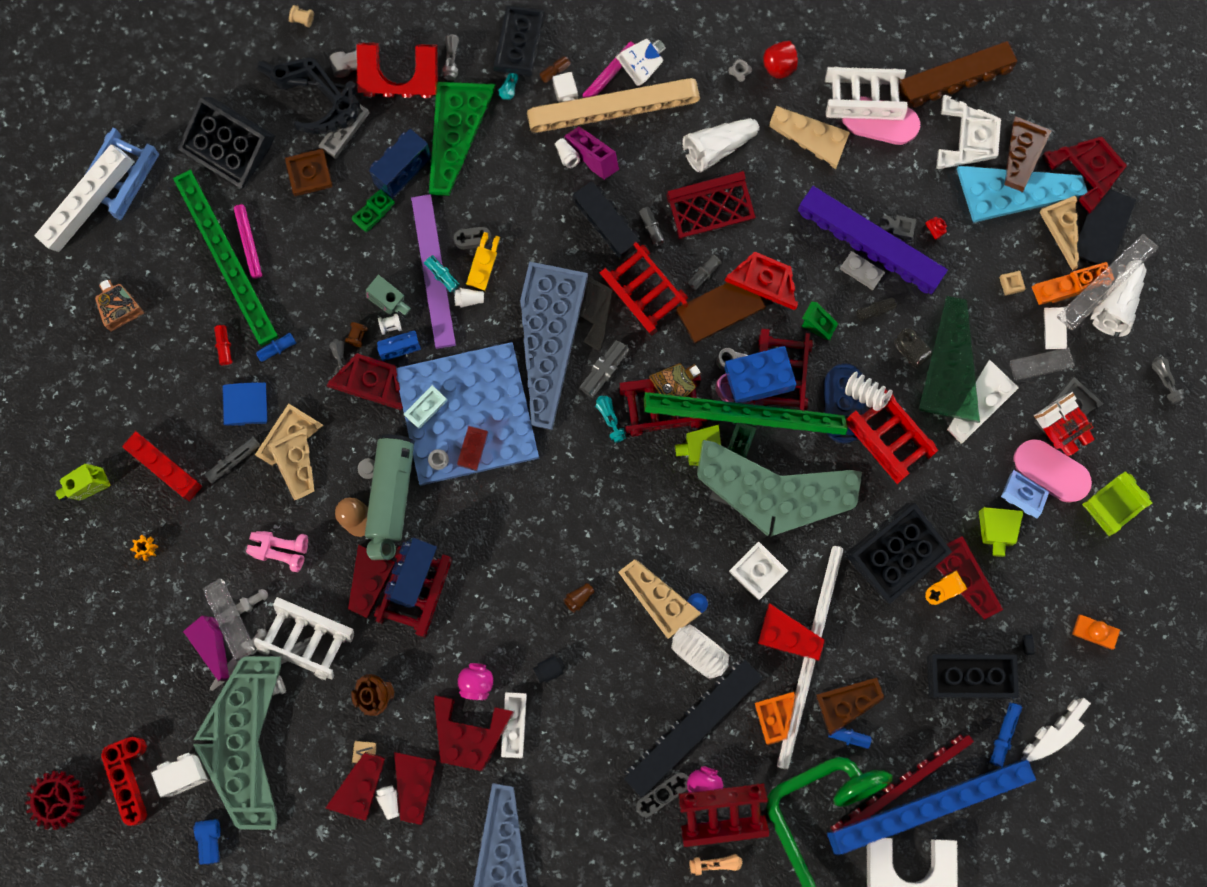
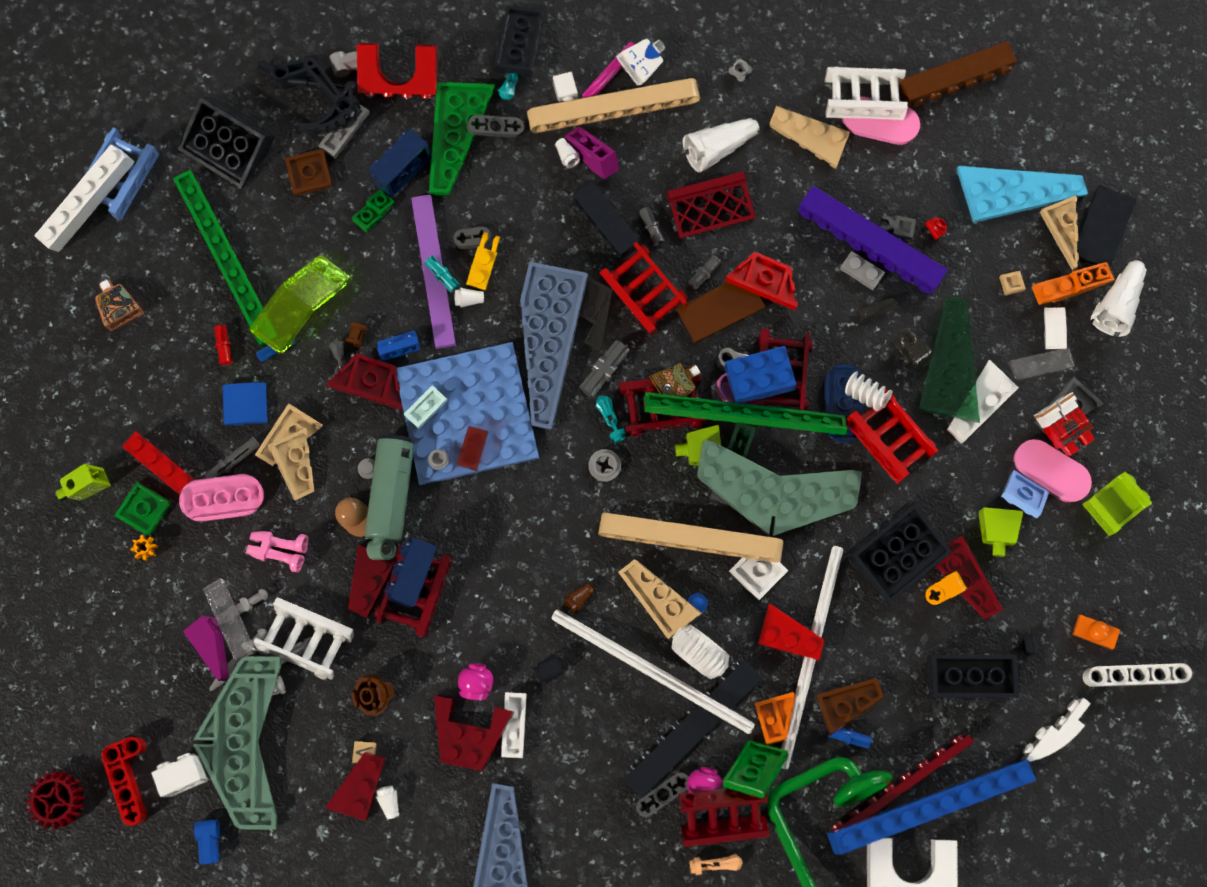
(143, 509): none -> green tile
(221, 497): none -> bright pink tile
(248, 242): dark pink axle -> none
(297, 301): none -> clear neon green windscreen
(301, 16): tan bush -> none
(380, 291): sand green torso -> none
(389, 324): white bush -> none
(413, 785): dark red wing -> none
(450, 72): light grey piece -> none
(501, 120): none -> dark grey beam
(559, 66): reddish brown piece -> none
(600, 457): none -> light grey gear
(653, 671): none -> white axle
(691, 537): none -> tan beam
(755, 769): none -> green tile
(781, 59): red piece -> none
(819, 321): green slope -> none
(977, 135): white wing -> none
(1007, 730): blue pin -> none
(1024, 151): reddish brown wing -> none
(1096, 163): dark red wing -> none
(1107, 282): clear tile -> none
(1146, 672): none -> white beam
(1161, 367): dark grey piece -> none

